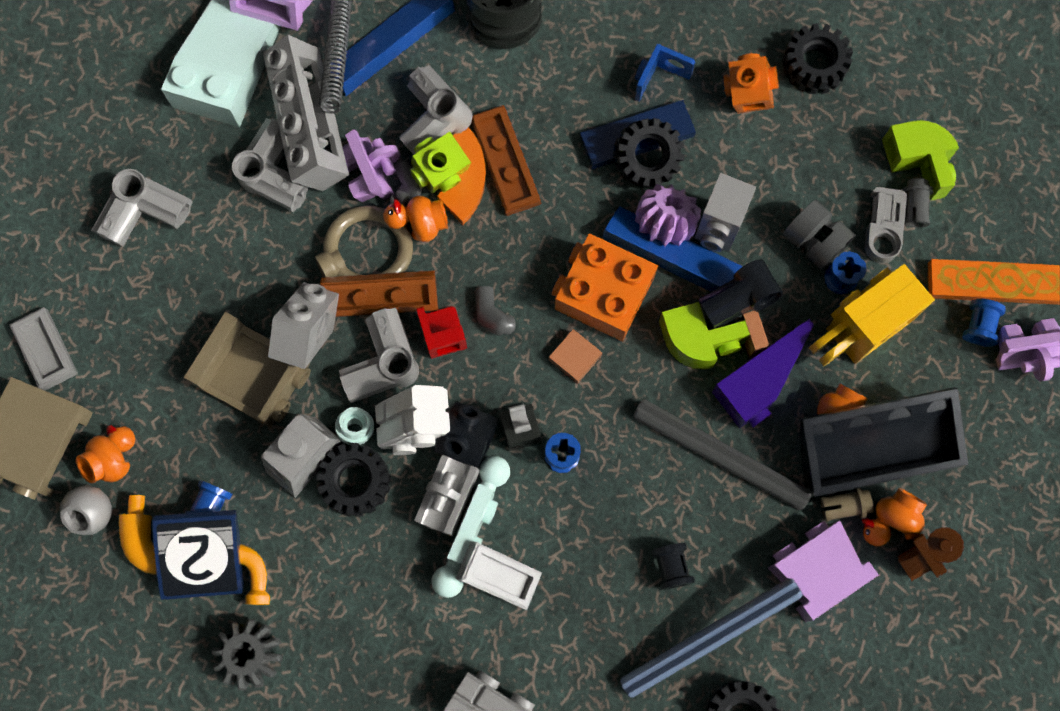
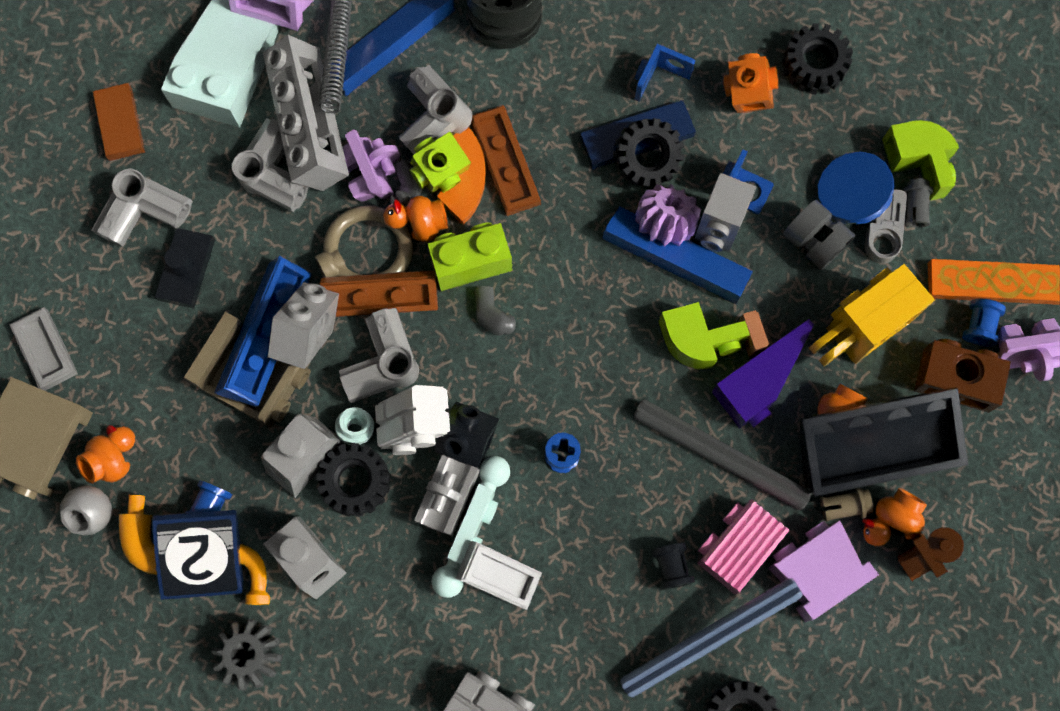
(118, 121): none -> dark orange tile
(185, 268): none -> black tile
(249, 364): none -> blue slope
(304, 558): none -> light grey torso
(442, 331): red panel -> none
(470, 255): none -> lime brick
(520, 427): pearl dark grey piece -> none
(575, 356): nougat tile -> none
(604, 286): orange brick -> none
(735, 170): none -> blue bracket
(742, 545): none -> bright pink brick
(749, 289): black piece -> none
(836, 278): blue bush -> none
(856, 187): none -> blue tile
(985, 372): none -> reddish brown brick

